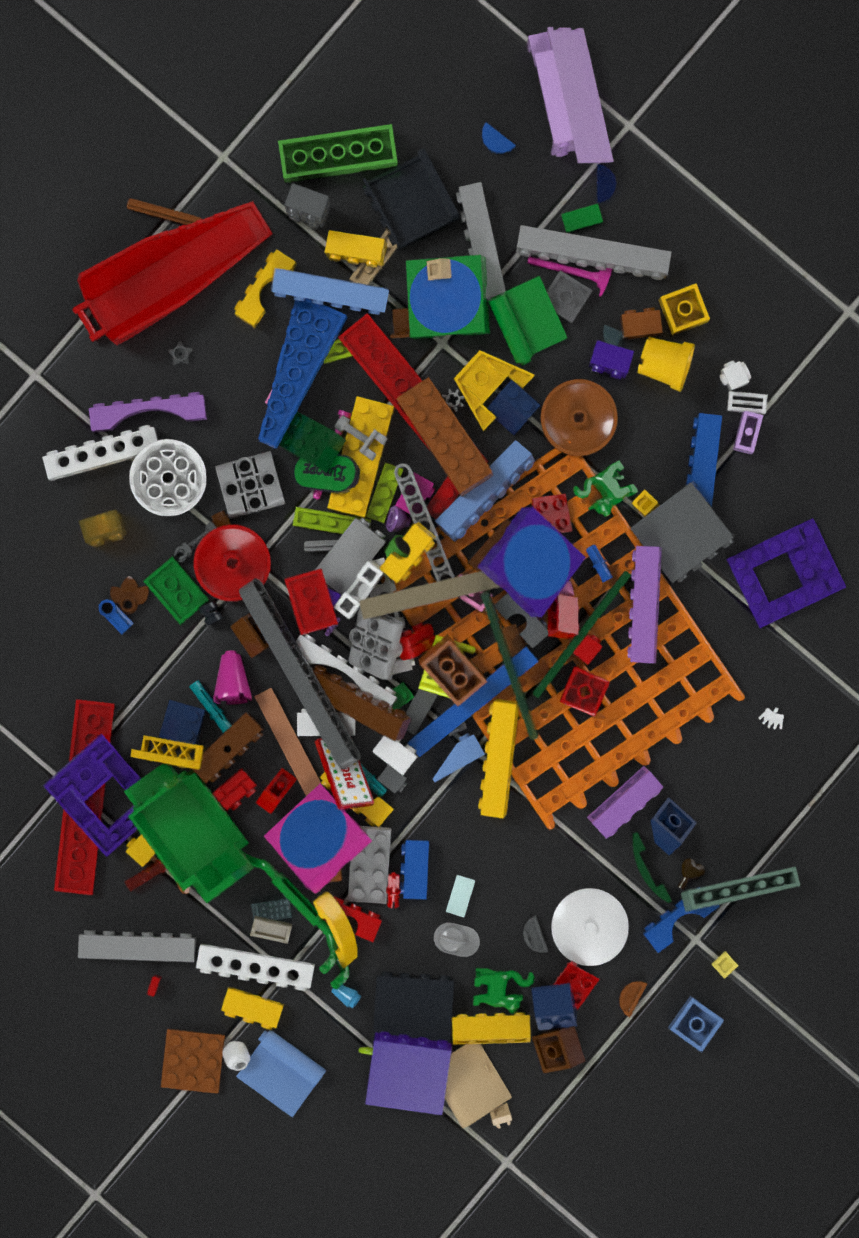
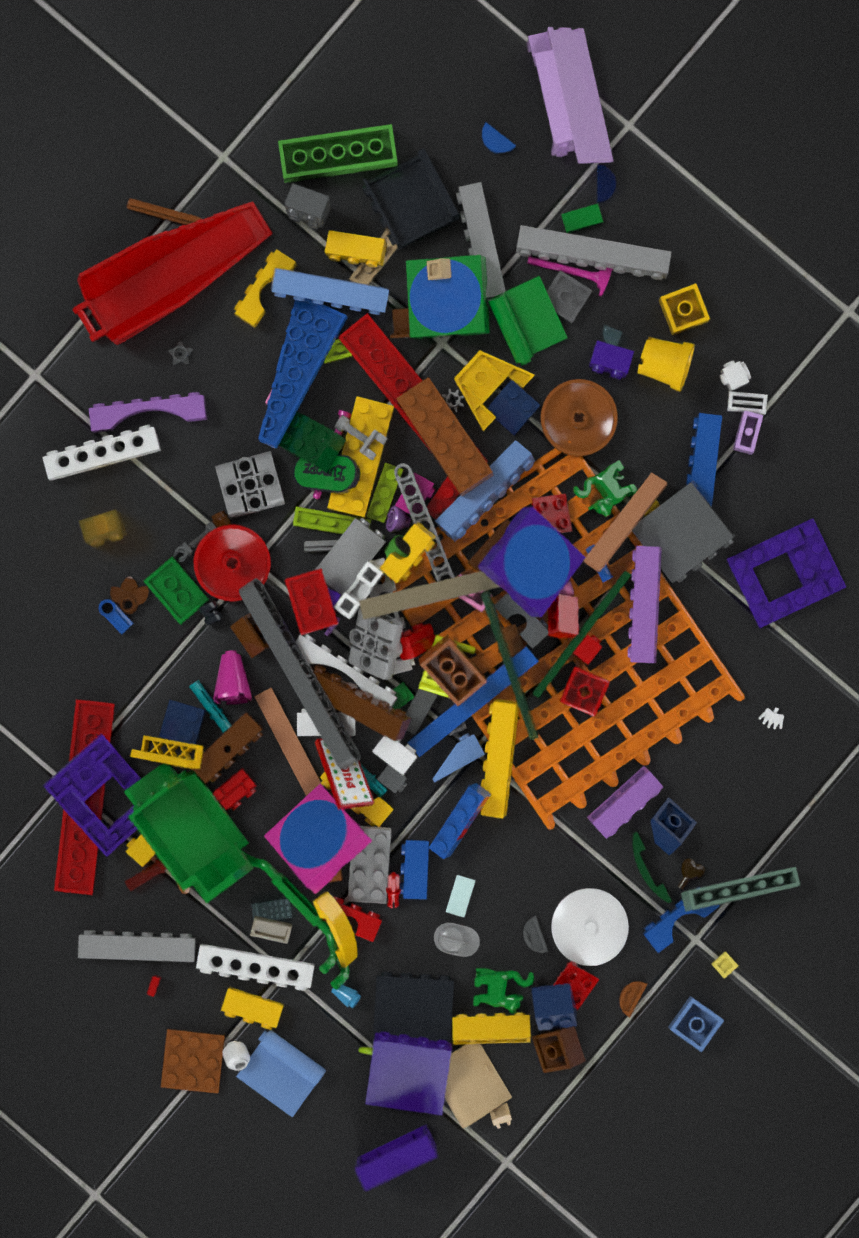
(167, 497): white brick -> none
(276, 790): red slope -> none
(396, 1157): none -> dark purple tile
(460, 821): none -> blue brick
(625, 522): none -> nougat tile
(641, 323): dark orange brick -> none

